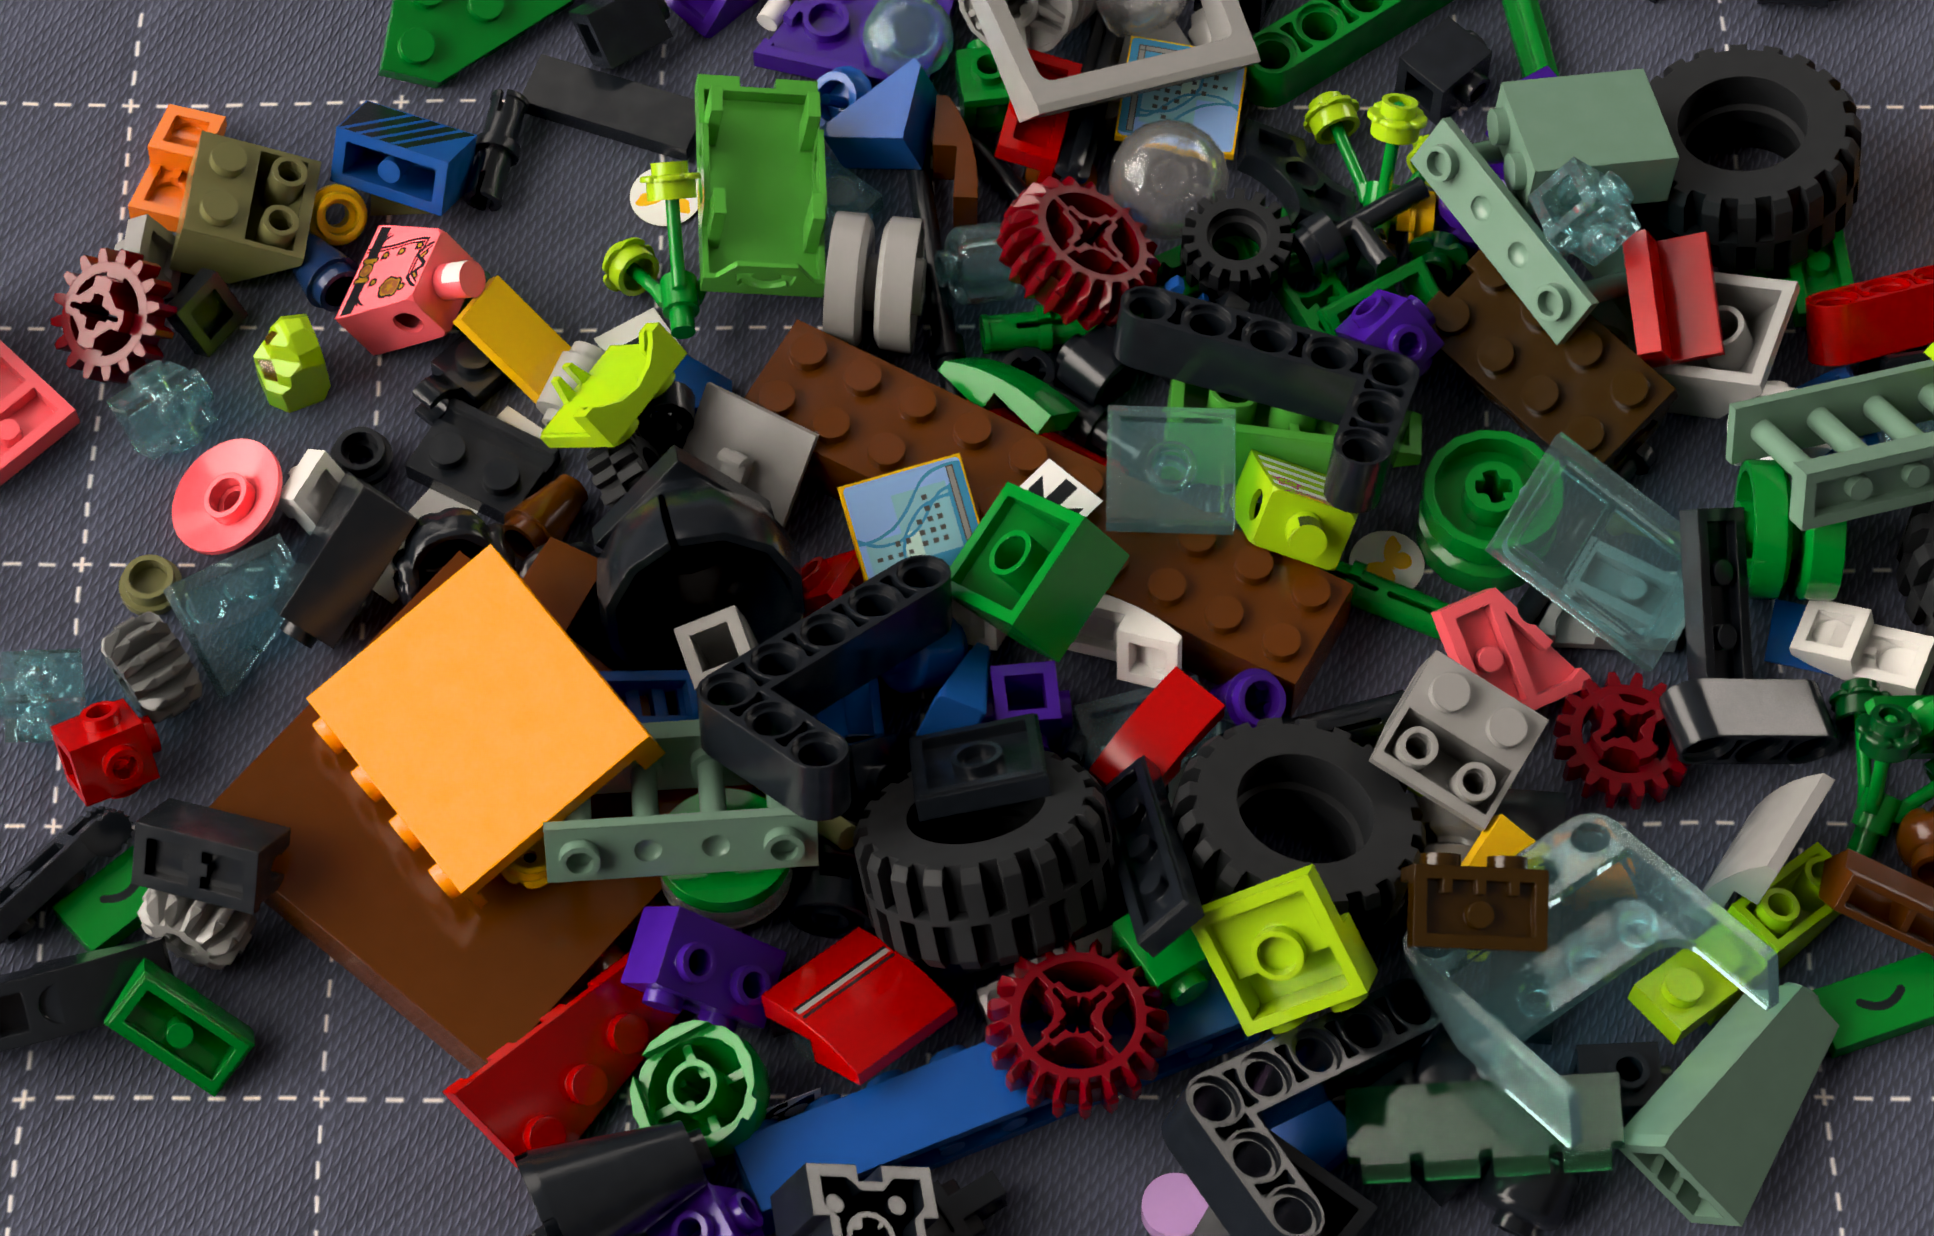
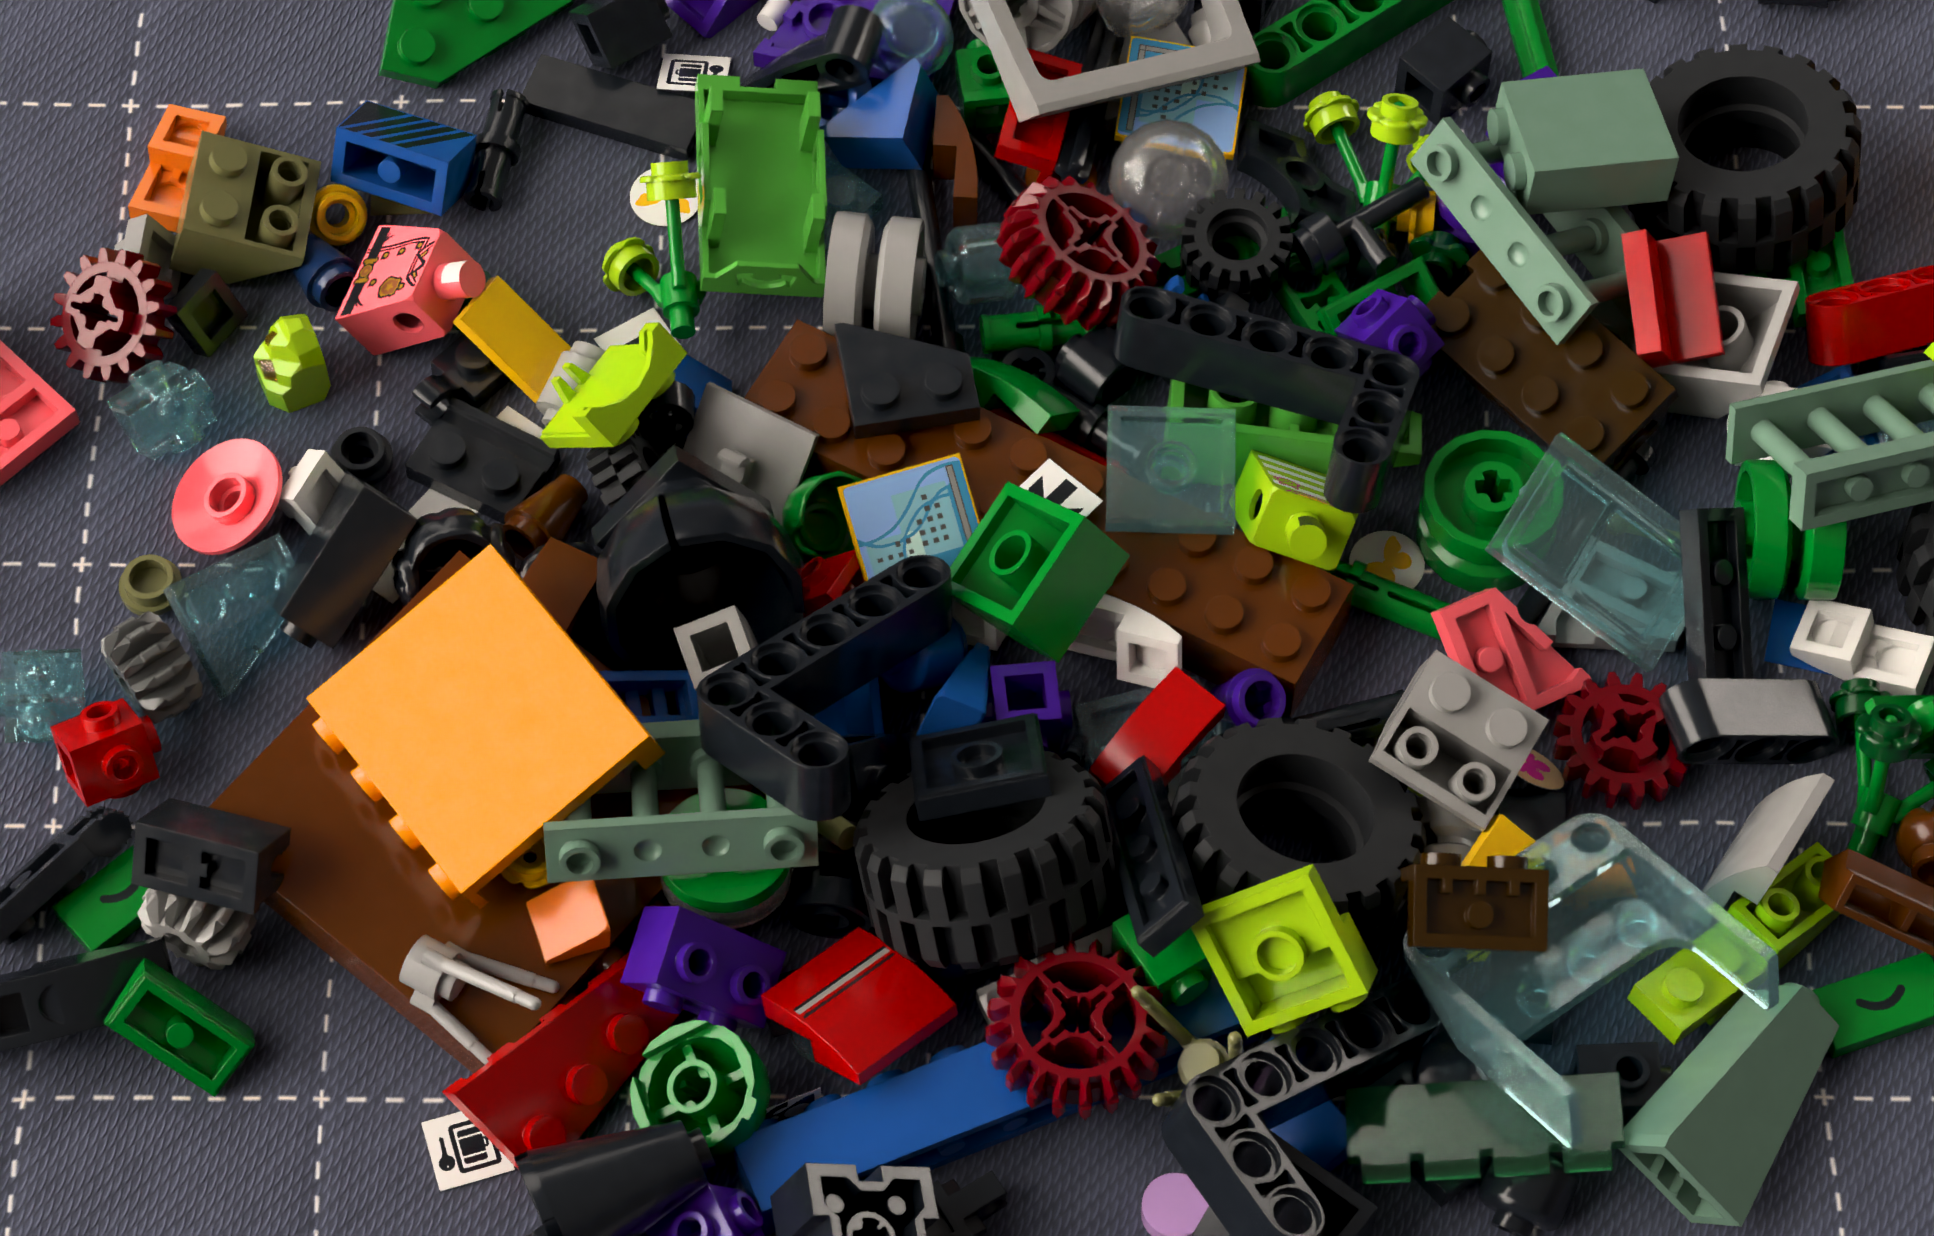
(443, 970): none -> light grey plant
(462, 1152): none -> white sticker
(569, 921): none -> slope
(681, 71): none -> white sticker
(816, 517): none -> green hair
(834, 59): none -> black piece
(903, 382): none -> black wing
(1197, 1053): none -> olive plant
(1541, 772): none -> tan sticker
(1585, 211): clear light blue brick -> none

